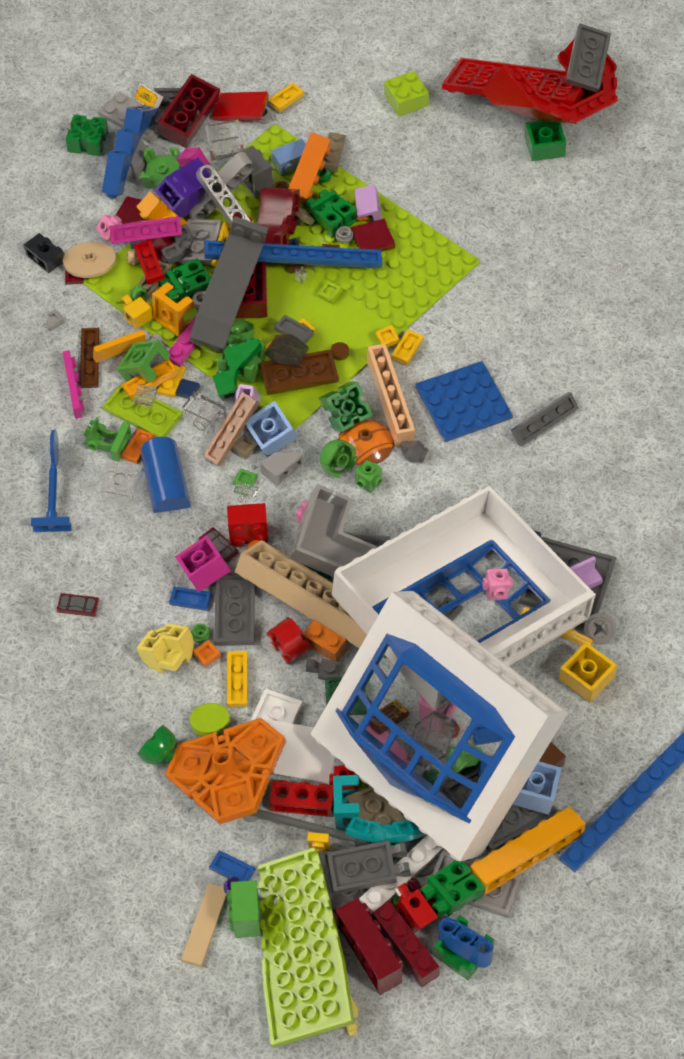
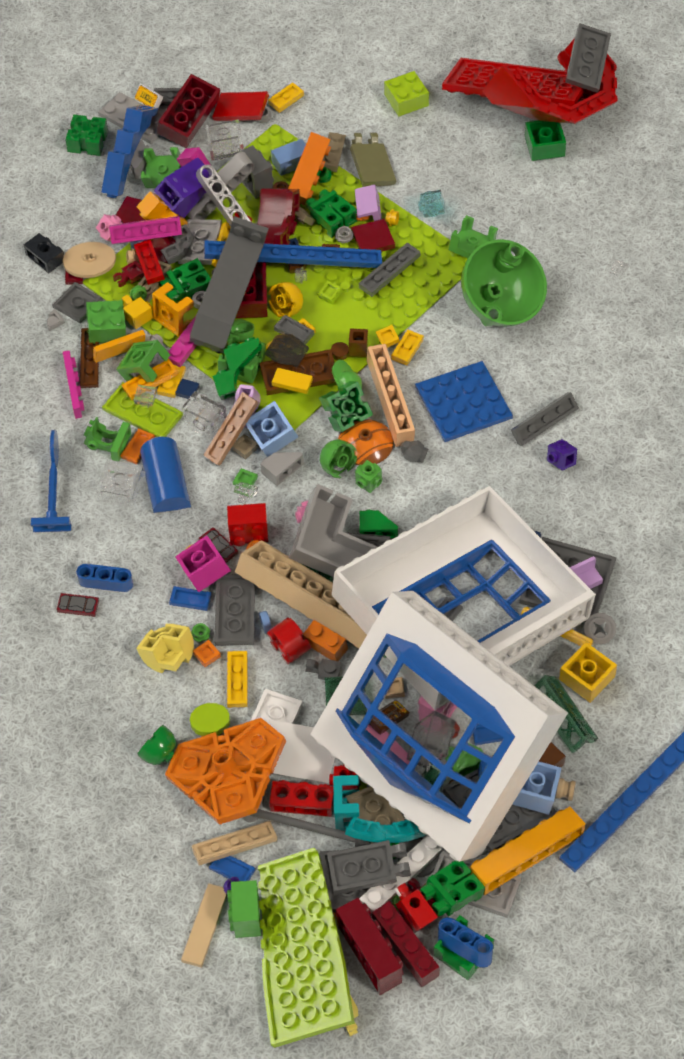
(74, 301): none -> dark grey tile
(98, 572): none -> blue beam
(105, 321): none -> bright green brick
(131, 272): none -> dark red plate
(234, 843): none -> tan tile
(265, 621): none -> medium blue tile
(285, 299): none -> yellow cylinder
(292, 380): none -> yellow tile
(319, 841): yellow plate -> none
(343, 373): none -> bright green cap
(358, 342): none -> reddish brown brick
(372, 161): none -> olive tile
(376, 523): none -> green slope
(389, 269): none -> dark grey plate
(392, 217): none -> yellow plate
(396, 689): none -> tan tile
(432, 203): none -> clear light blue brick
(468, 239): none -> bright green panel
(497, 584): bright pink brick -> none
(503, 292): none -> bright green piece
(562, 454): none -> dark purple brick
(565, 789): none -> tan wheel
(575, 718): none -> clear green fence

